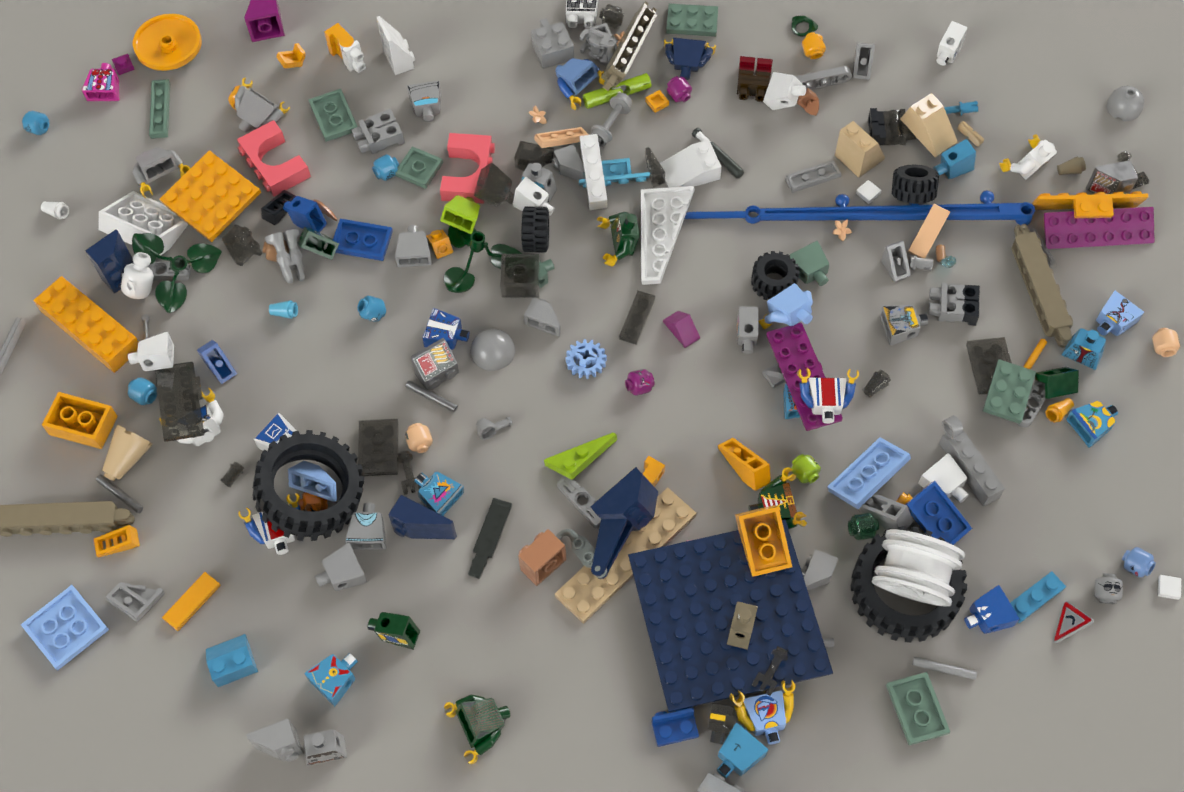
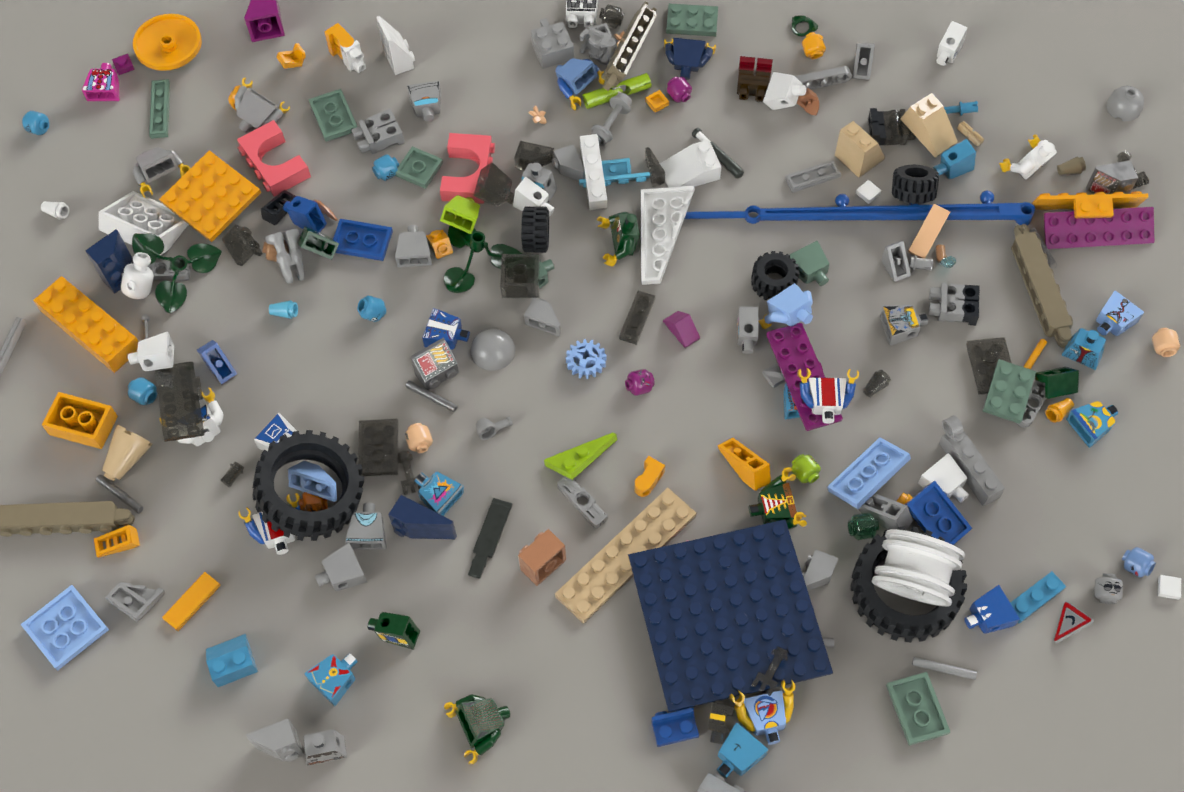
(559, 137): light nougat tile -> none
(621, 510): dark blue slope -> none
(742, 623): dark tan torso -> none
(764, 540): light orange slope -> none
(841, 229): light nougat plant -> none

